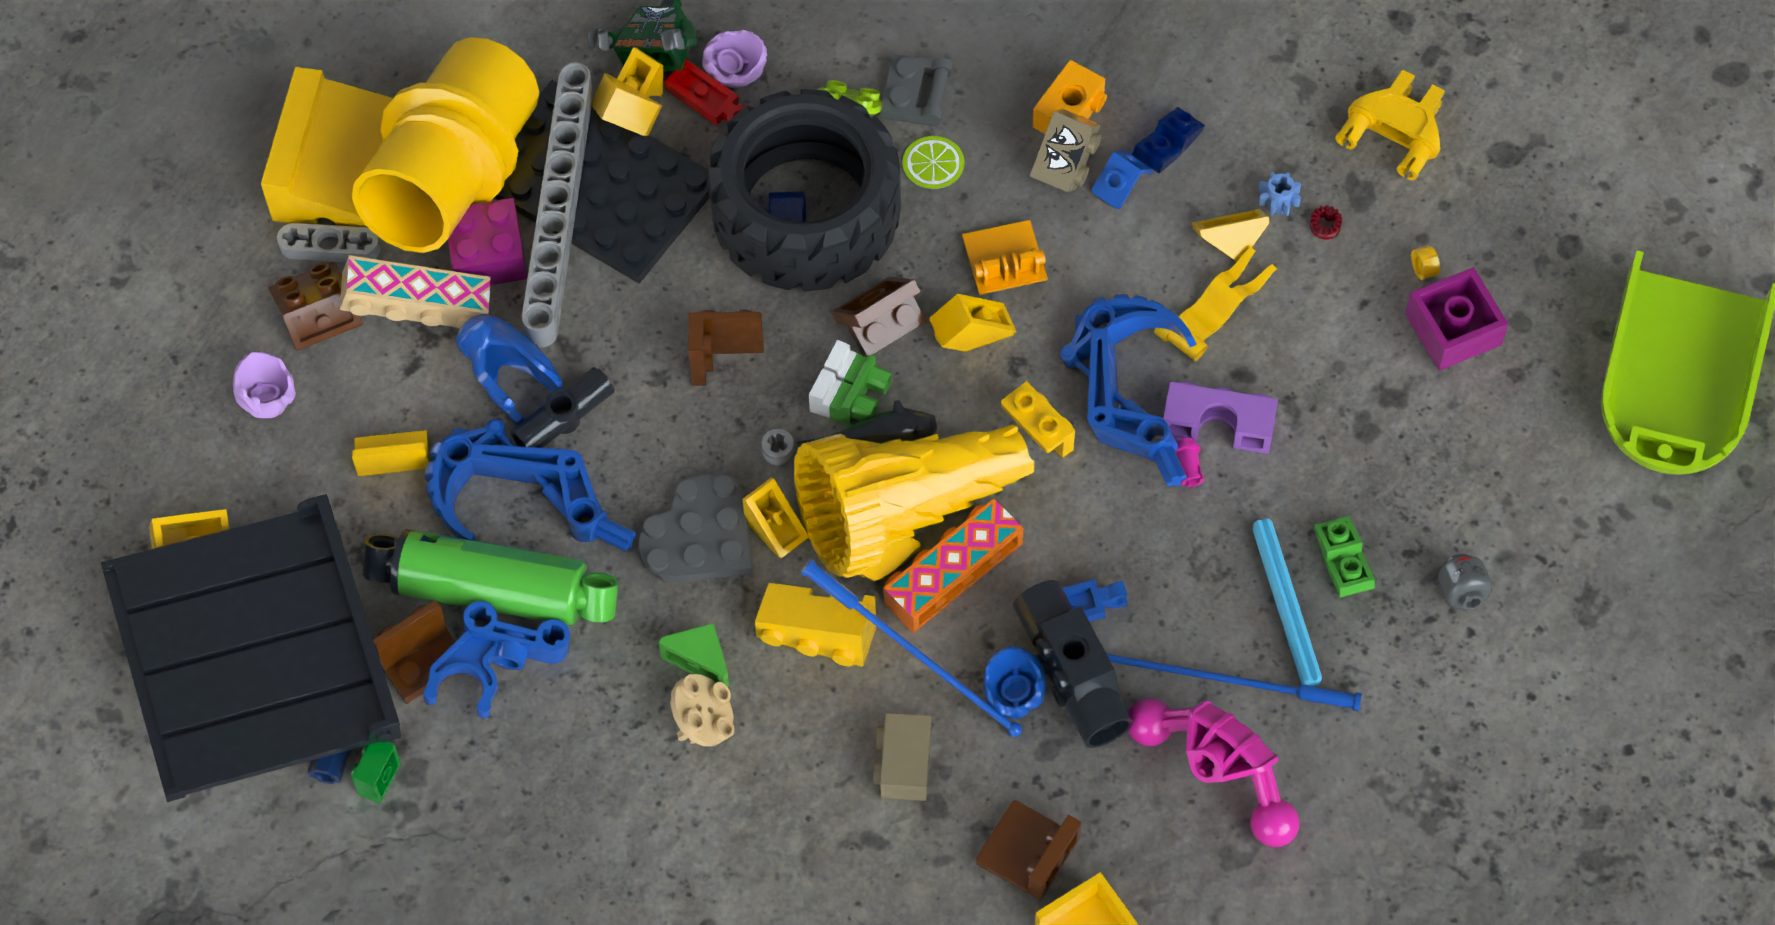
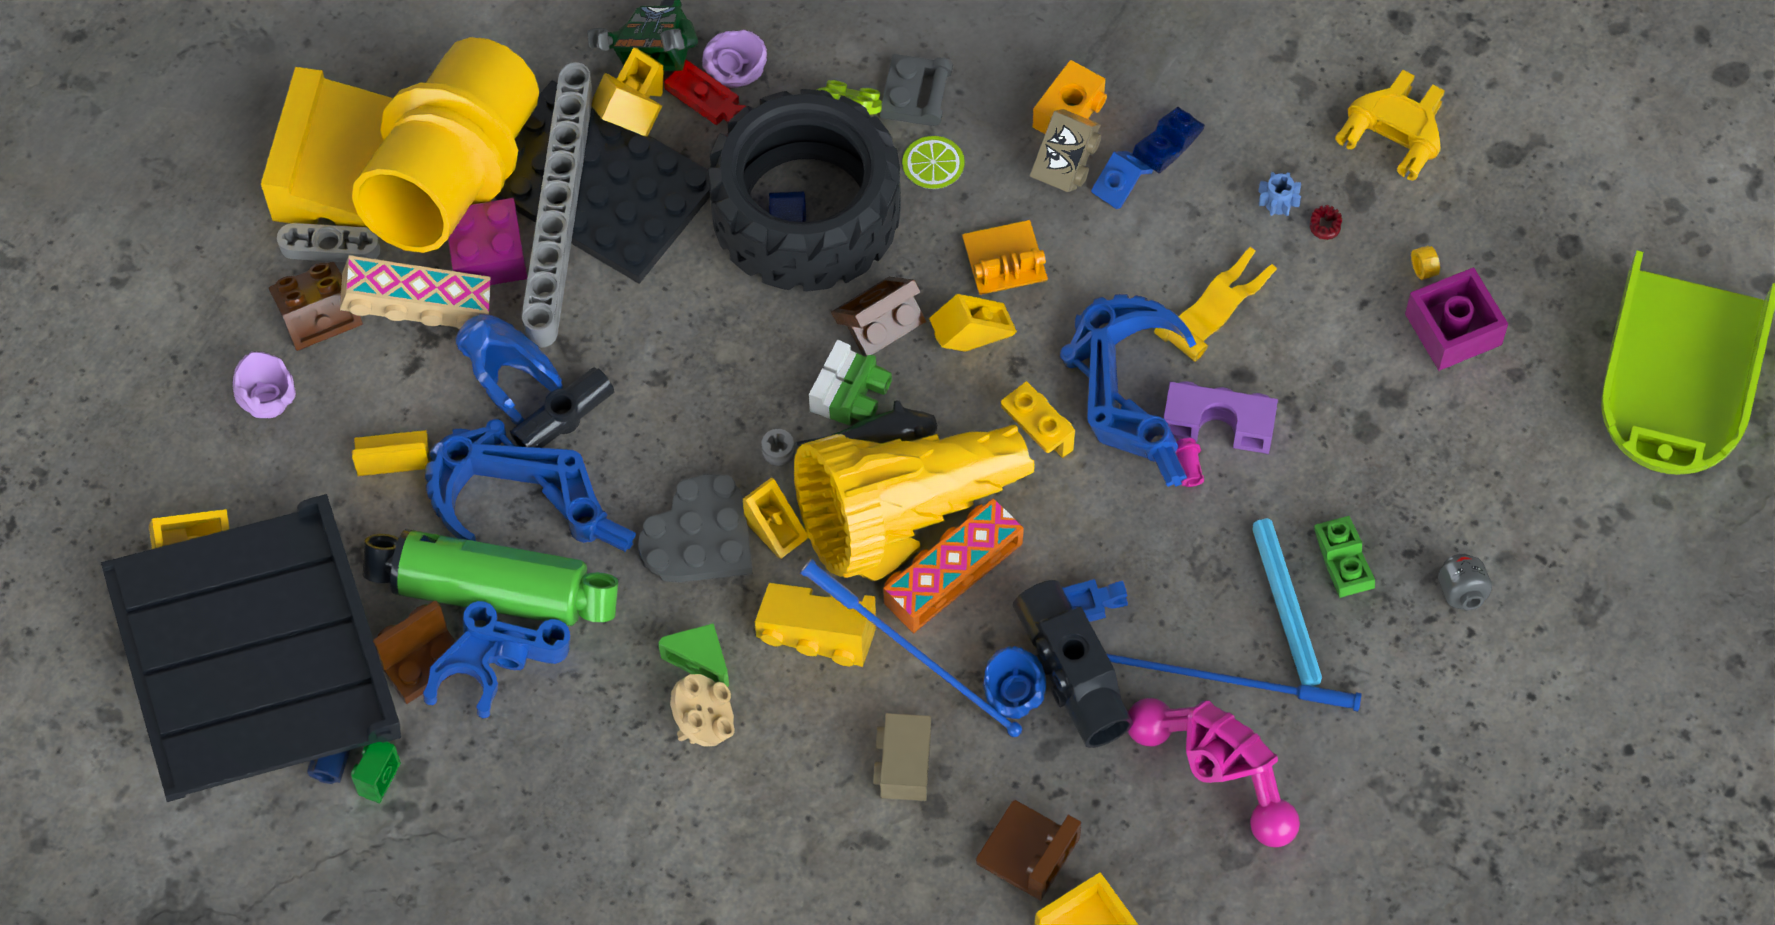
(721, 334): reddish brown bracket -> none
(1233, 232): yellow slope -> none

